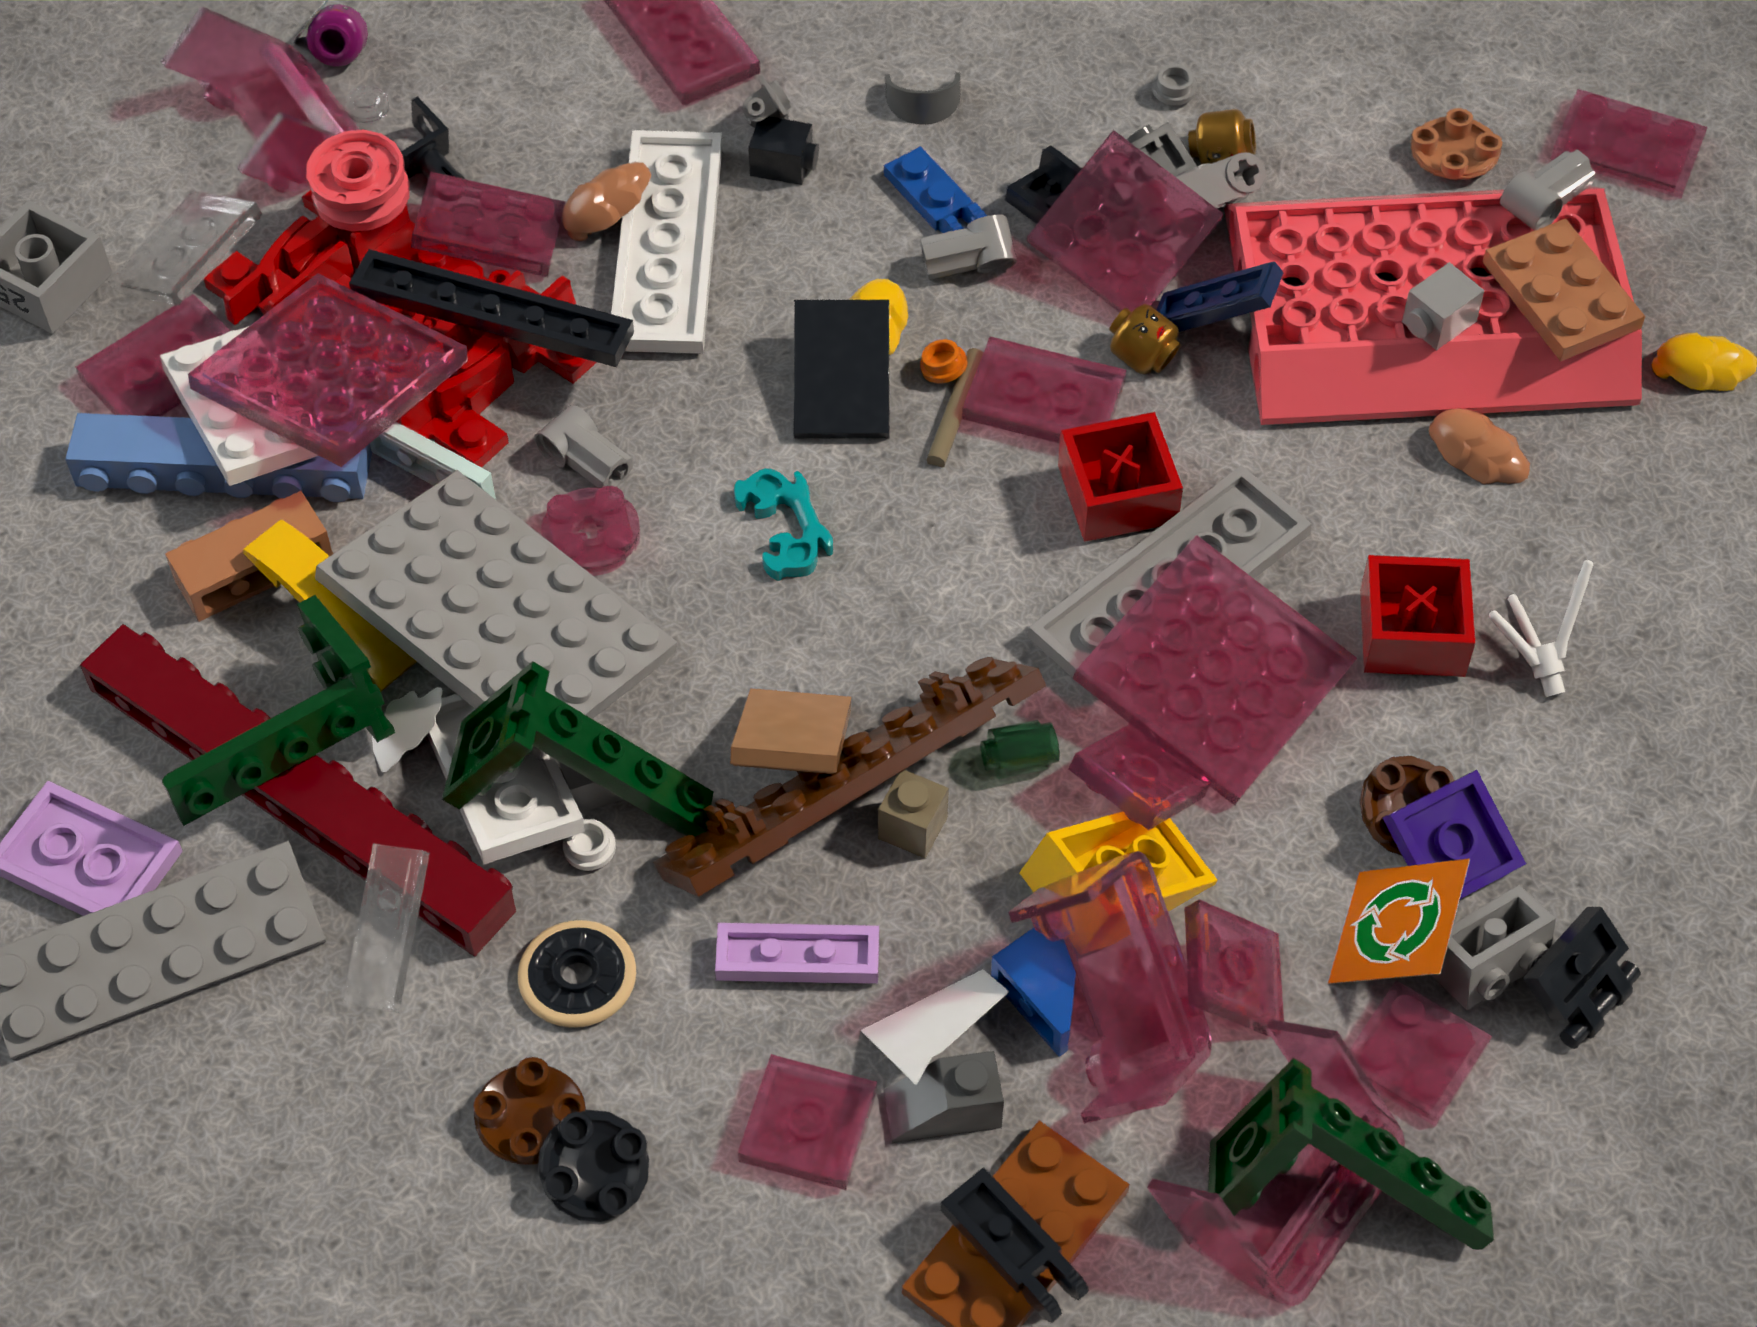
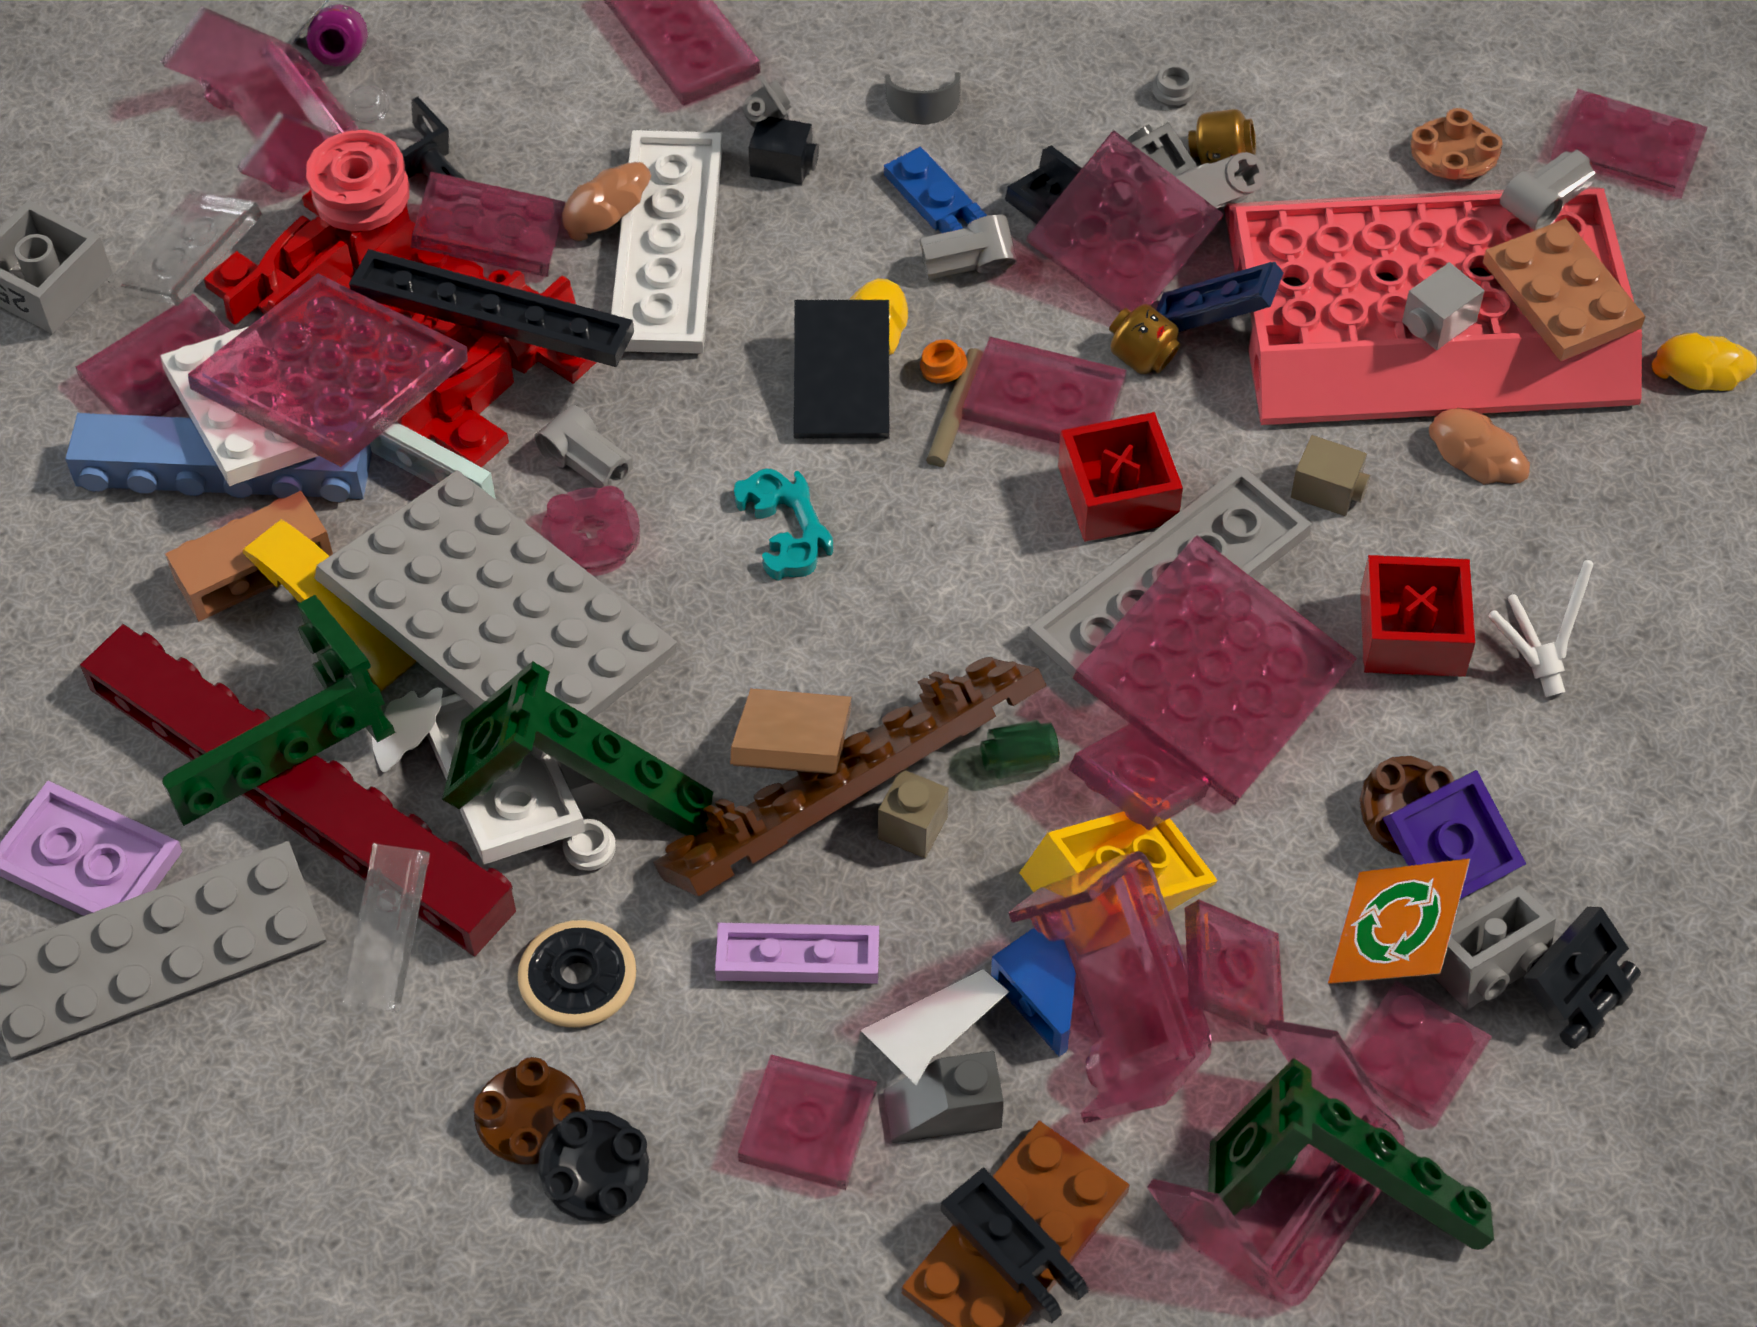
(1330, 476): none -> dark tan brick

